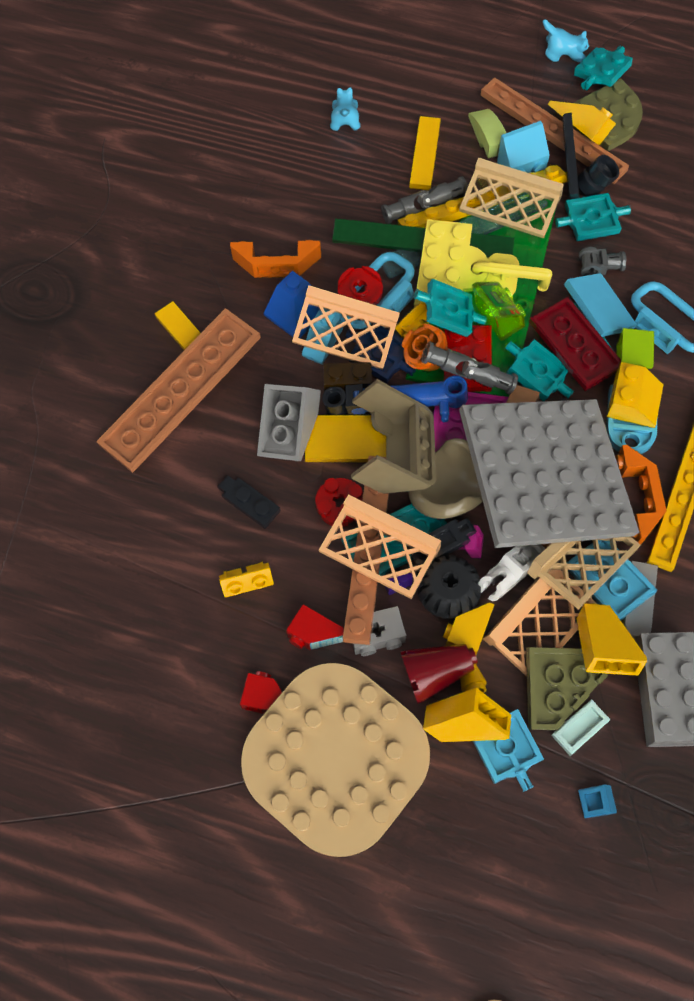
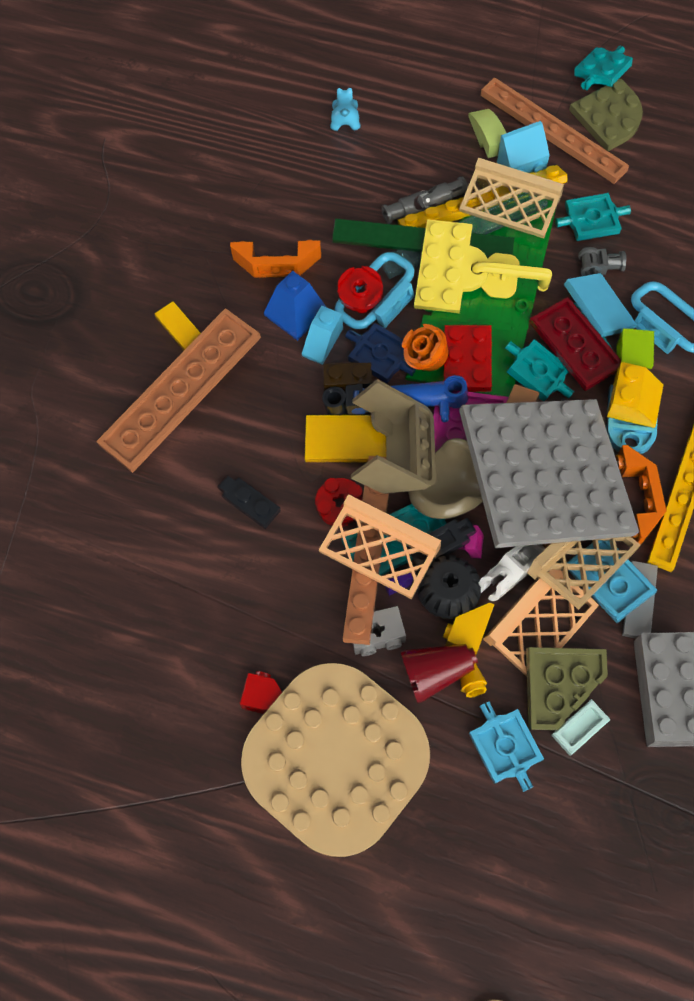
(236, 582): yellow hinge -> none
(287, 421): light grey slope -> none
(313, 630): red slope -> none
(346, 307): light nougat fence -> none
(413, 320): yellow hinge -> none
(425, 153): yellow tile -> none
(449, 308): teal plate -> none
(467, 718): yellow slope -> none
(482, 372): dark grey piece -> none
(499, 308): clear neon green slope -> none
(564, 43): medium azure animal -> none
(570, 156): black tile -> none
(587, 119): yellow slope -> none
(597, 801): dark azure slope -> none
(598, 175): black wheel -> none
(607, 643): yellow slope -> none

